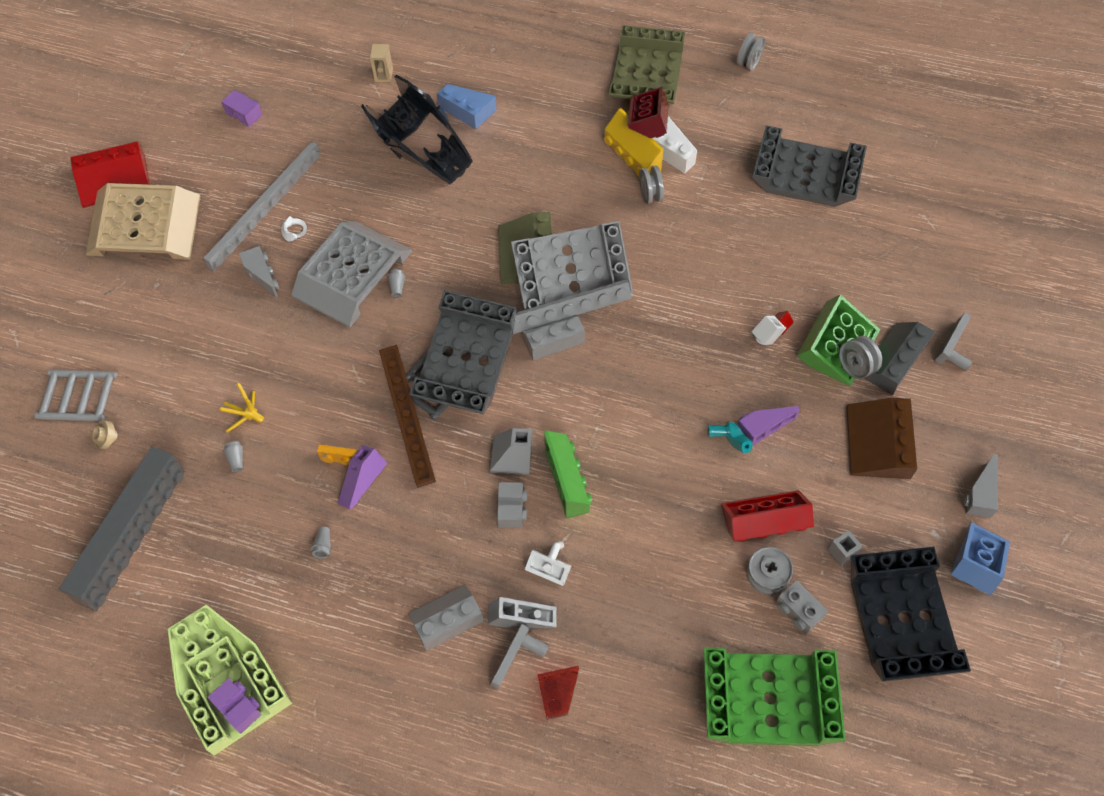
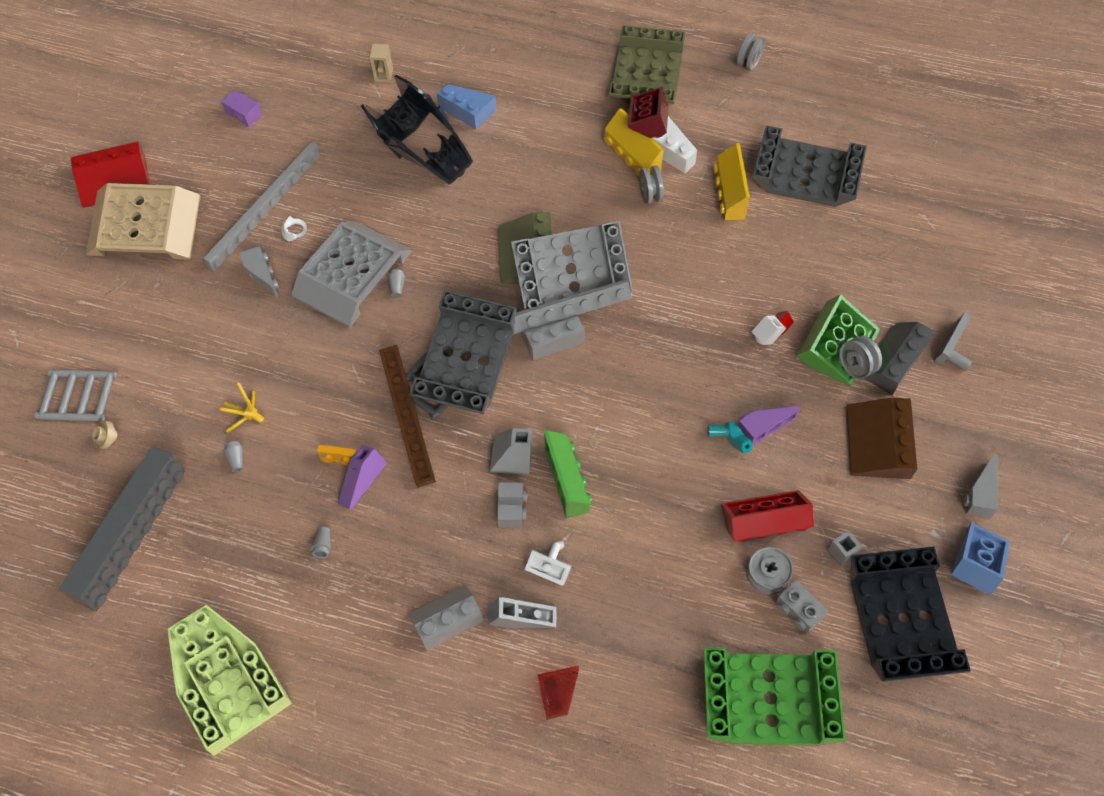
(234, 705): medium lavender brick -> none
(524, 640): light grey piece -> none
(732, 184): none -> yellow slope

